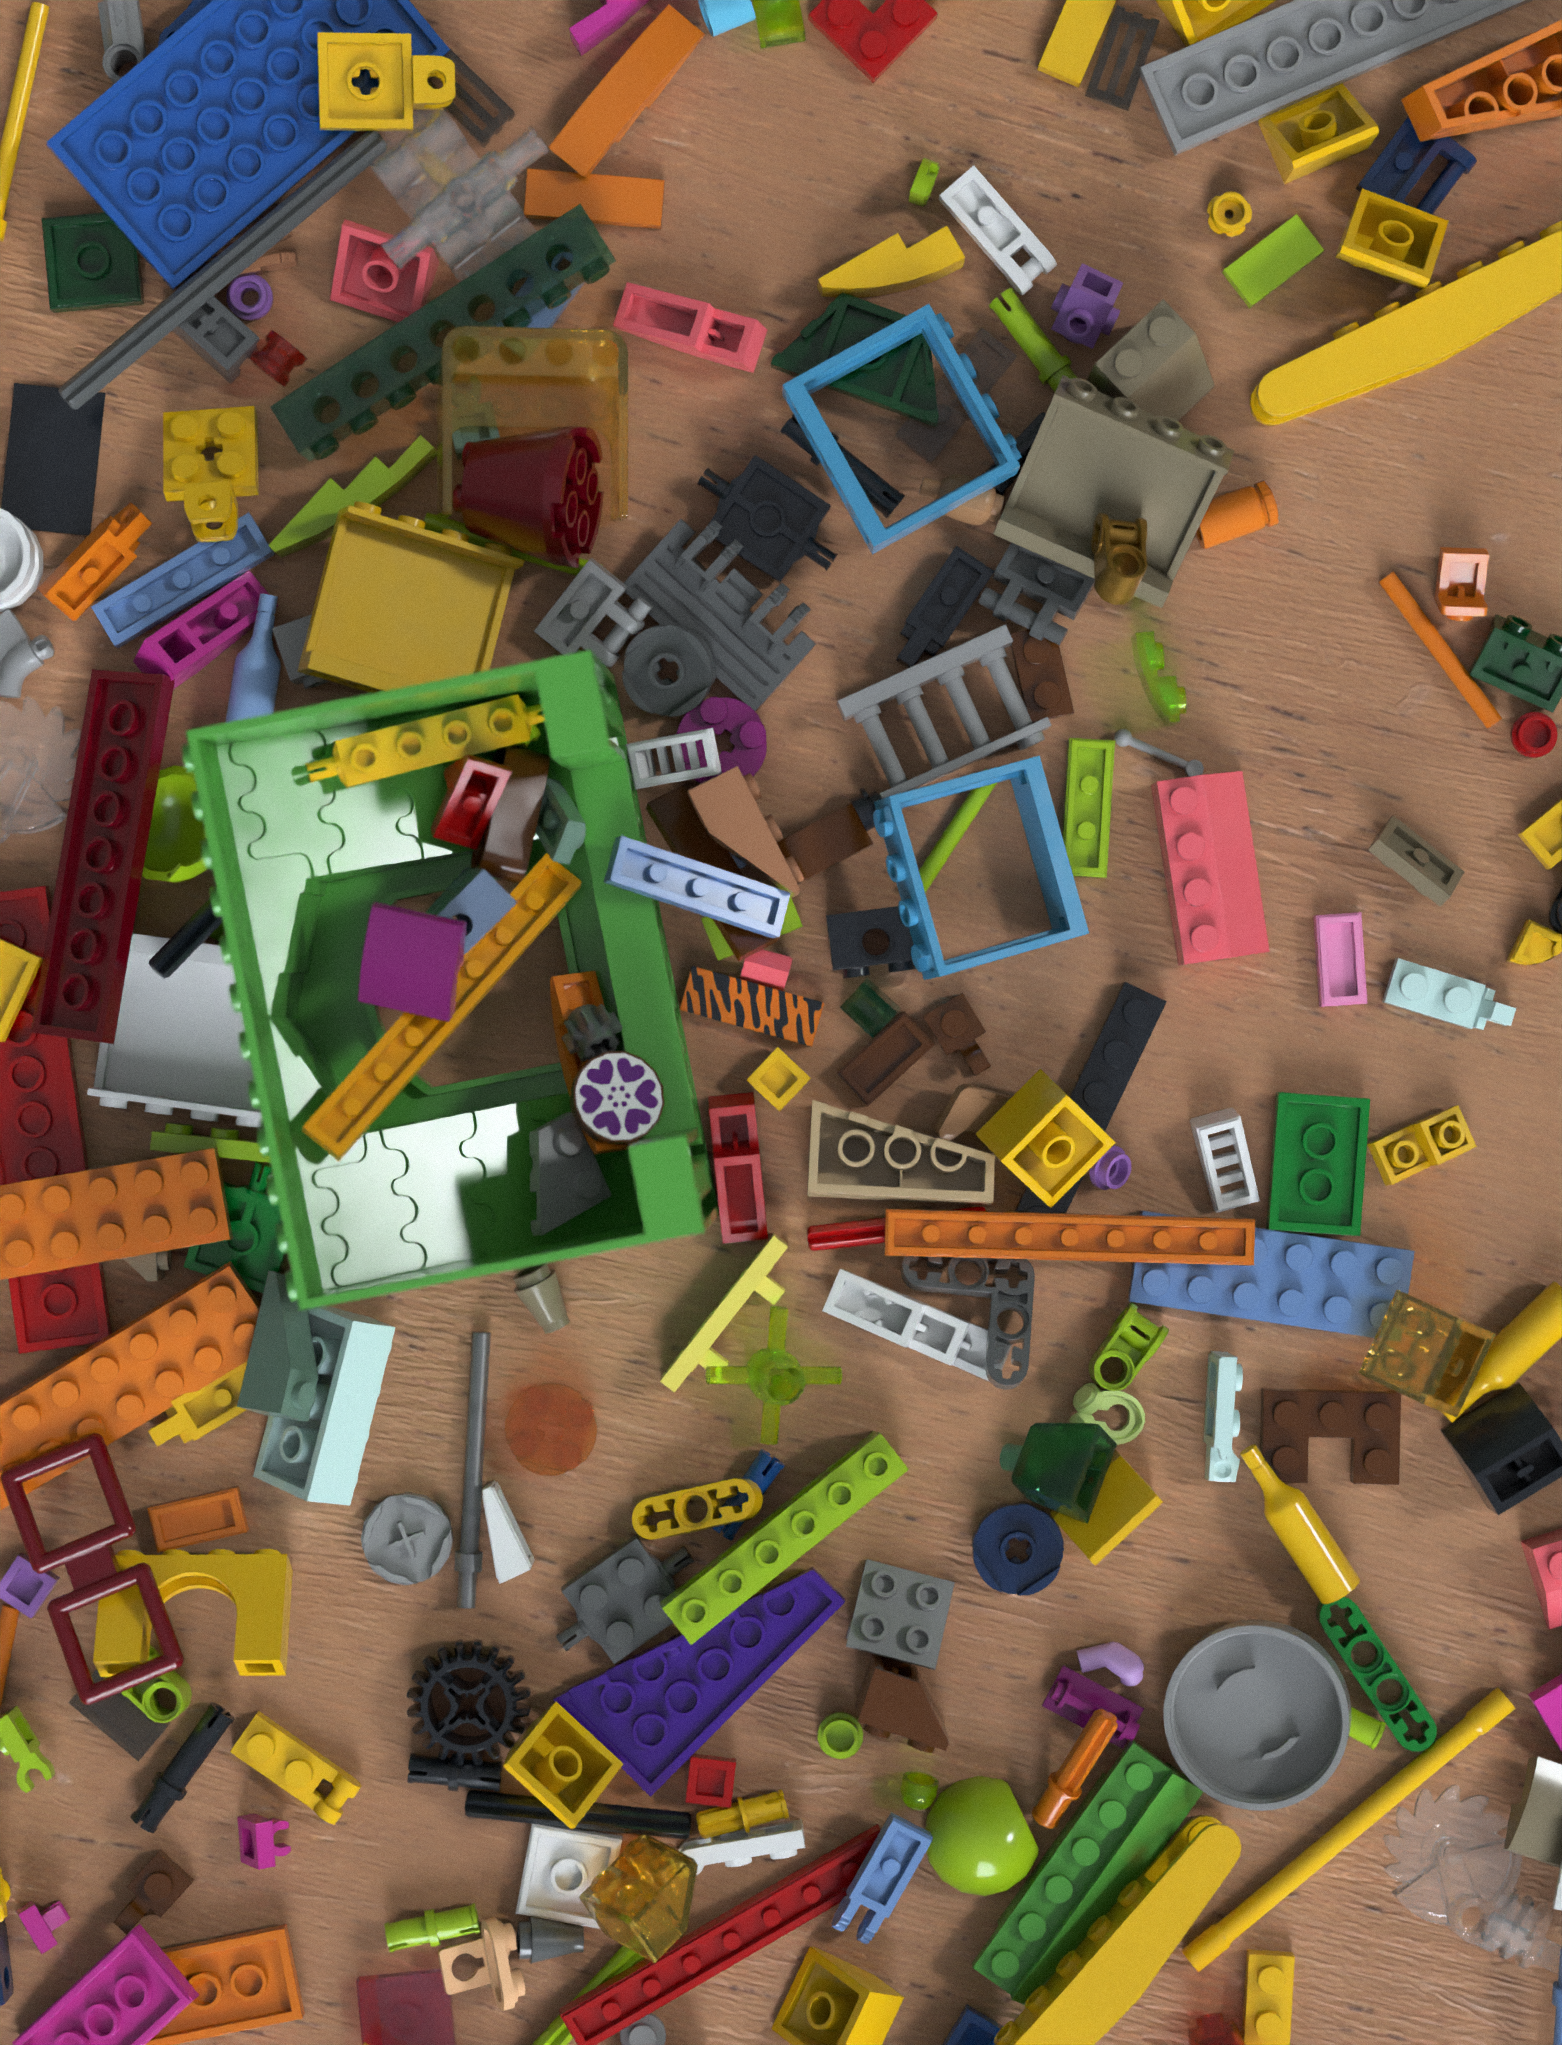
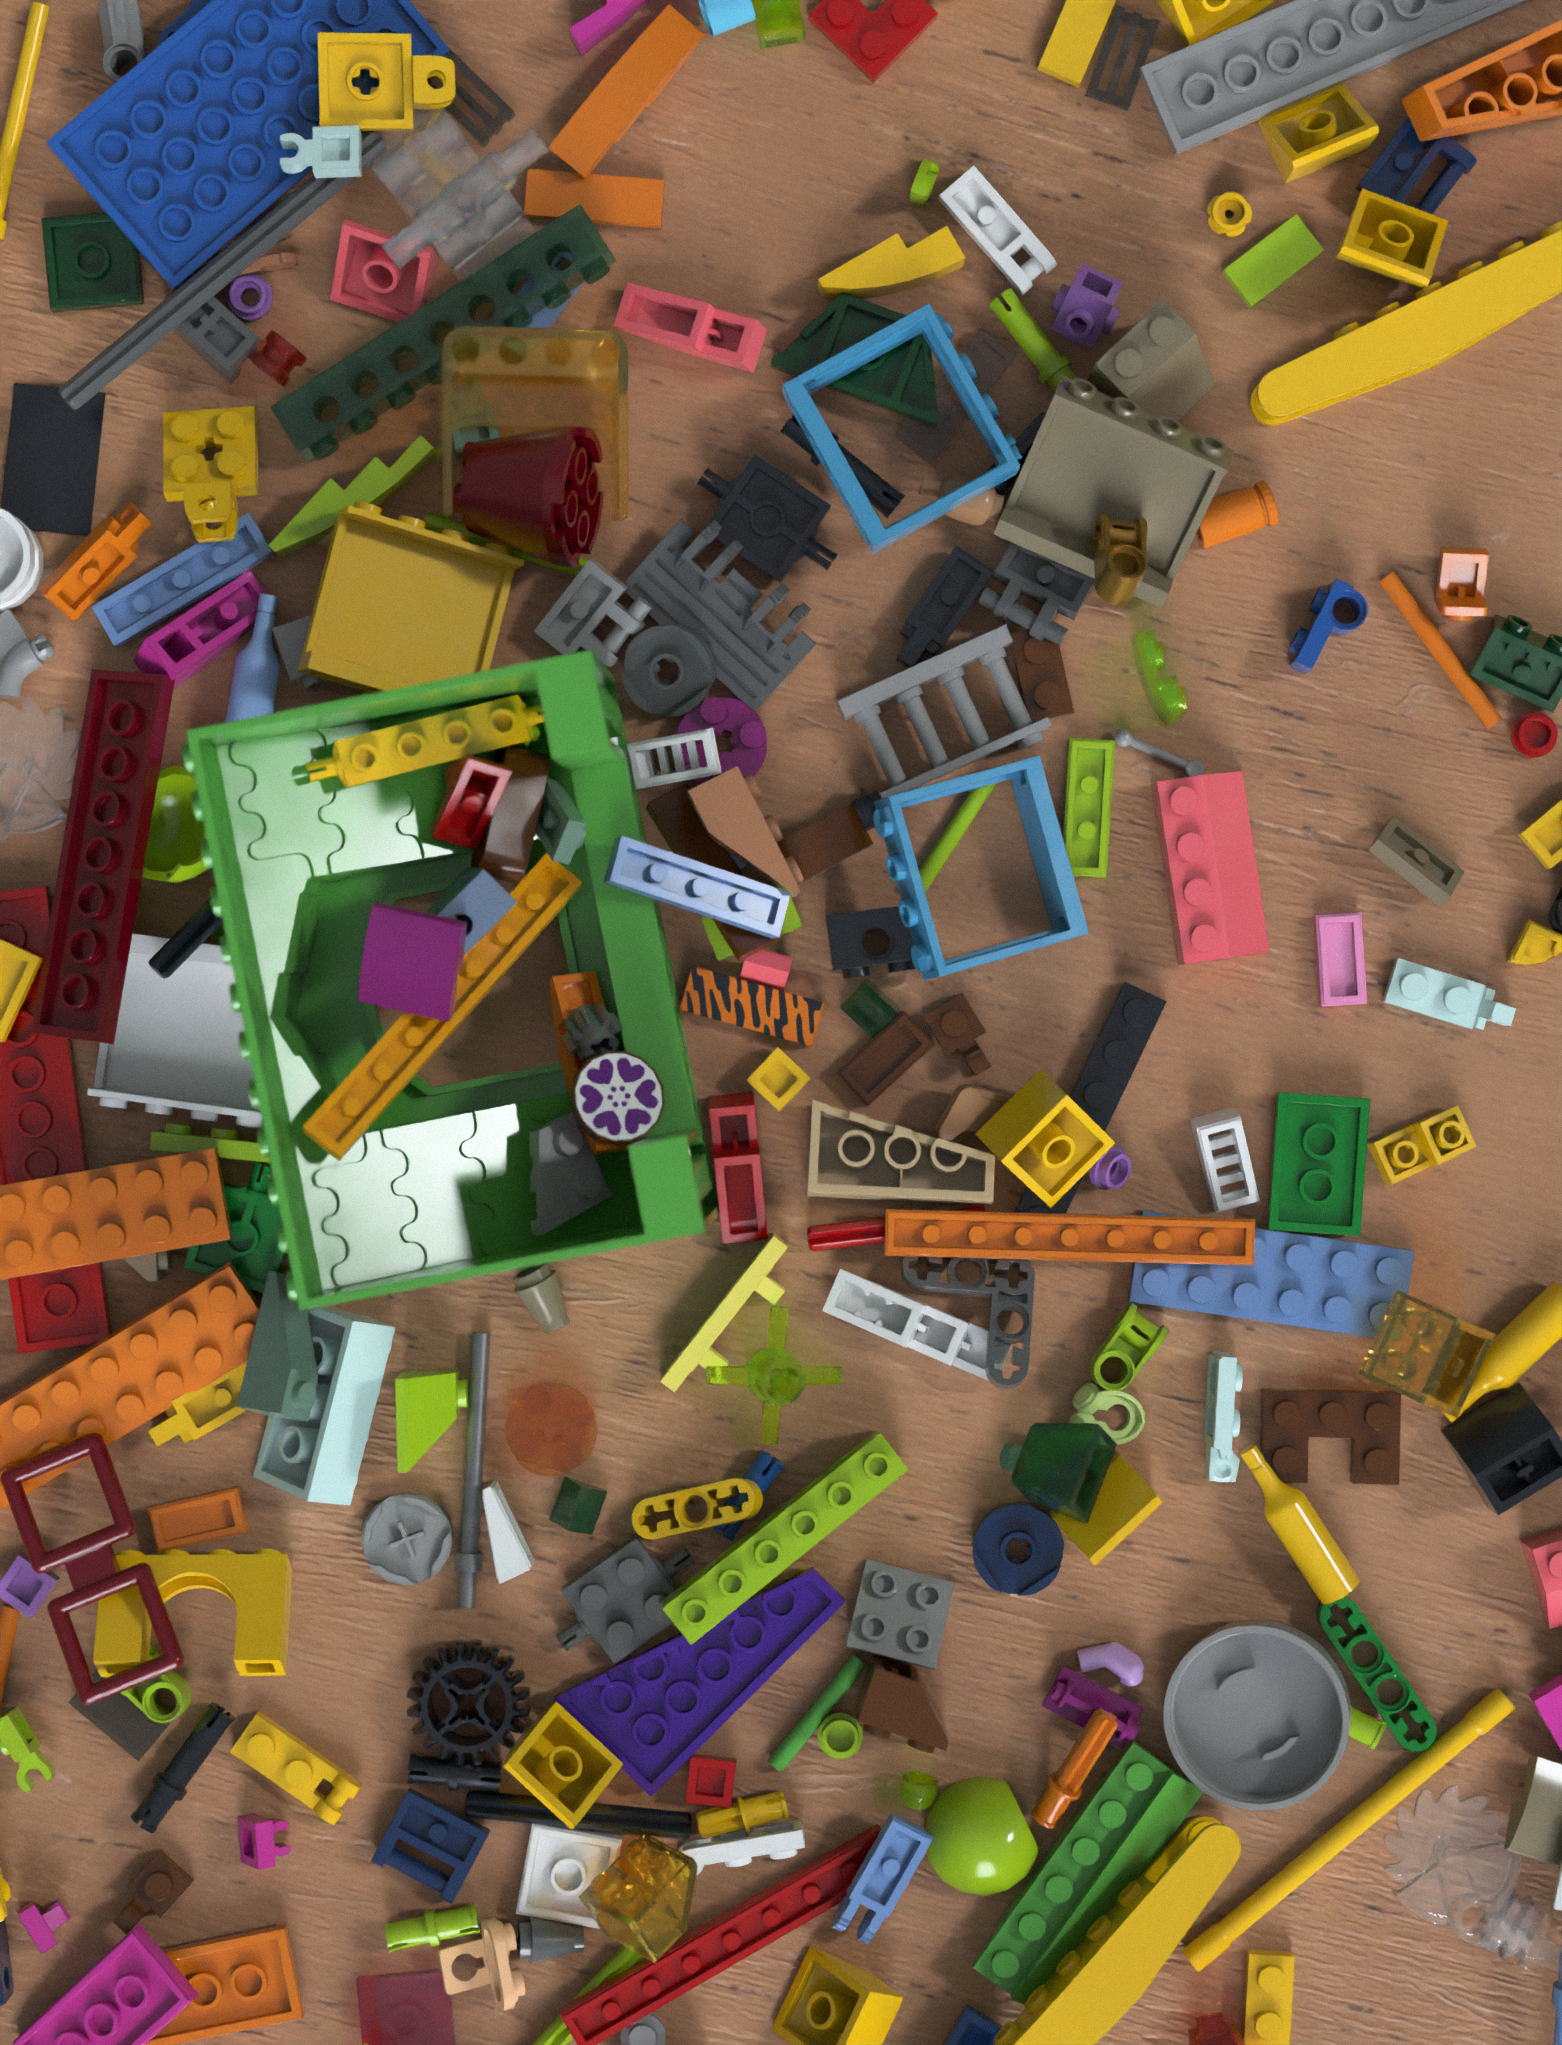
(331, 152): none -> light aqua plate
(425, 1409): none -> lime slope
(436, 1832): none -> dark blue plate
(578, 1506): none -> clear green slope
(817, 1712): none -> bright green bar
(1310, 641): none -> blue plate

